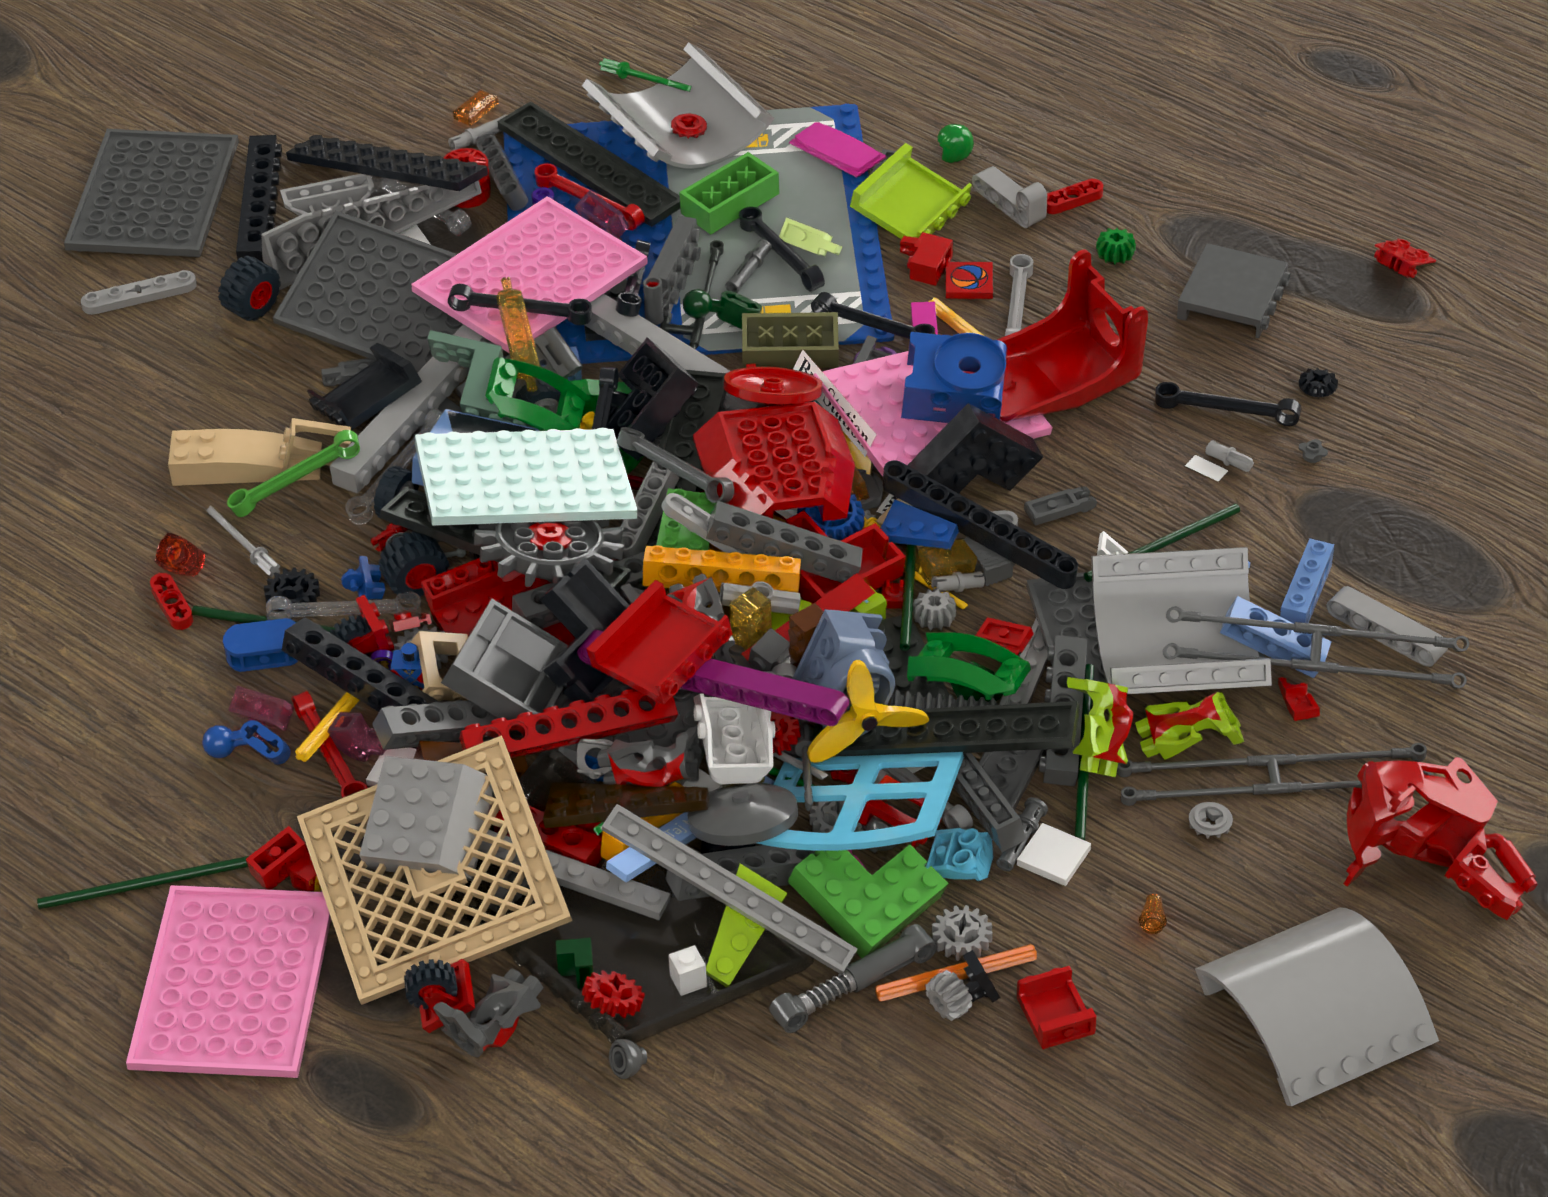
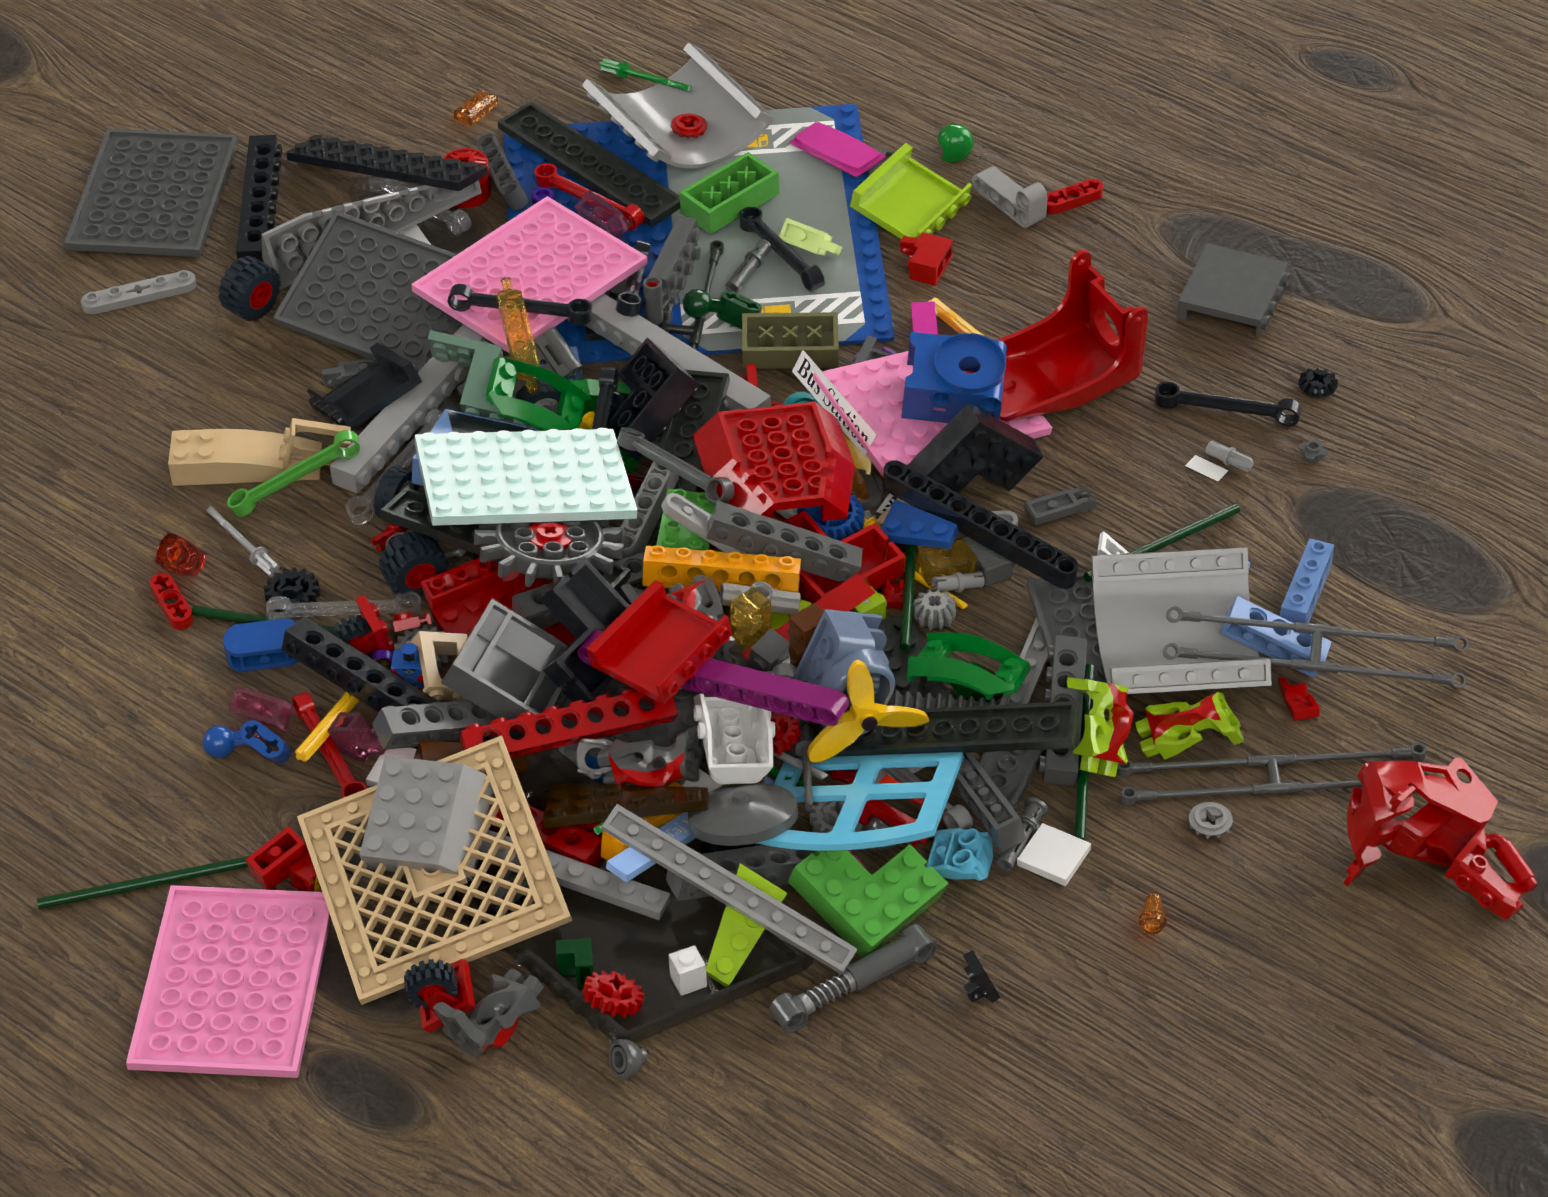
(327, 193): light grey wedge -> none
(364, 580): blue hips -> none
(471, 135): light grey pin -> none
(772, 385): red dish -> none
(866, 318): black piece -> none
(948, 995): light grey gear -> none
(961, 932): light grey gear -> none
(969, 280): tile -> none
(990, 964): orange axle -> none
(1006, 634): red plate -> none
(1020, 269): light grey piece -> none
(1055, 1007): red panel -> none
(1115, 245): green gear -> none
(1325, 1001): light grey panel -> none
(1370, 615): light grey beam -> none
(1401, 257): red hinge -> none

